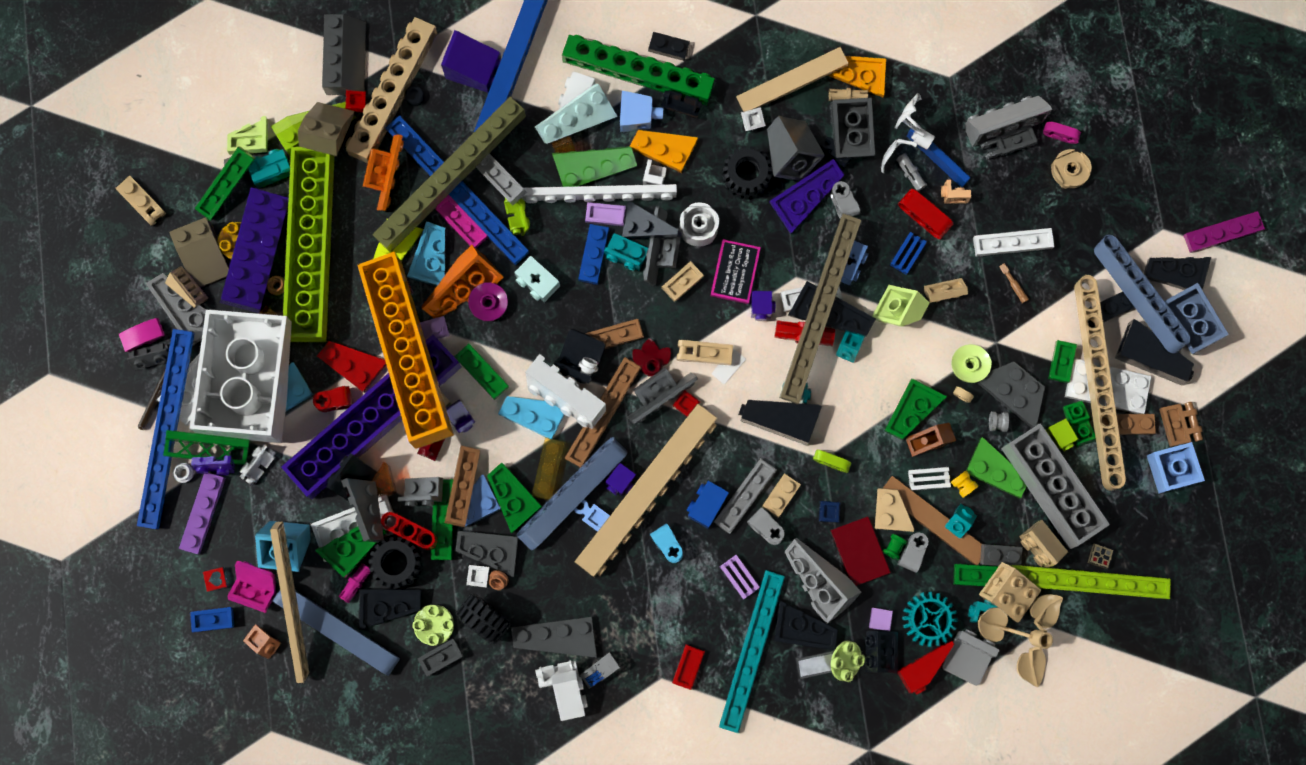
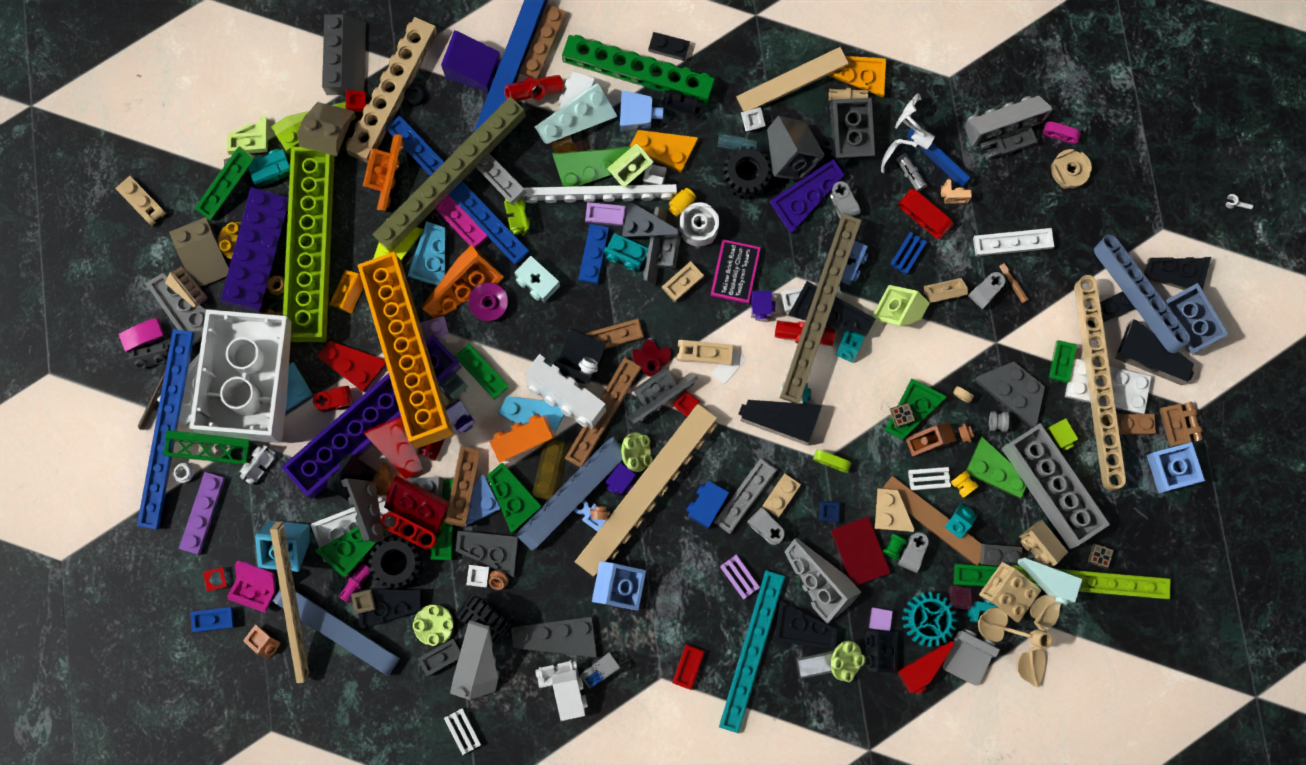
(205, 464): dark purple wing -> none
(347, 292): none -> light orange slope
(363, 601): none -> dark tan tile
(394, 445): none -> red wing
(416, 504): none -> dark red tile
(453, 385): none -> sand green tile
(454, 716): none -> white tile
(476, 665): none -> light grey wedge
(522, 437): none -> orange brick
(524, 89): none -> red piece
(543, 42): none -> medium nougat plate
(599, 513): none -> nougat plate
(618, 585): none -> light blue brick
(630, 165): none -> yellowish green brick
(636, 452): none -> yellowish green dish
(666, 541): medium azure piece -> none
(681, 201): none -> yellow brick
(733, 142): none -> clear light blue tile
(902, 415): none -> tile
(960, 597): none -> clear pink plate
(966, 433): none -> nougat plate
(971, 354): yellowish green dish -> none
(986, 291): none -> light grey piece
(1054, 582): none -> light aqua slope
(1079, 421): green slope -> none
(1224, 232): magenta plate -> none
(1237, 203): none -> white hand

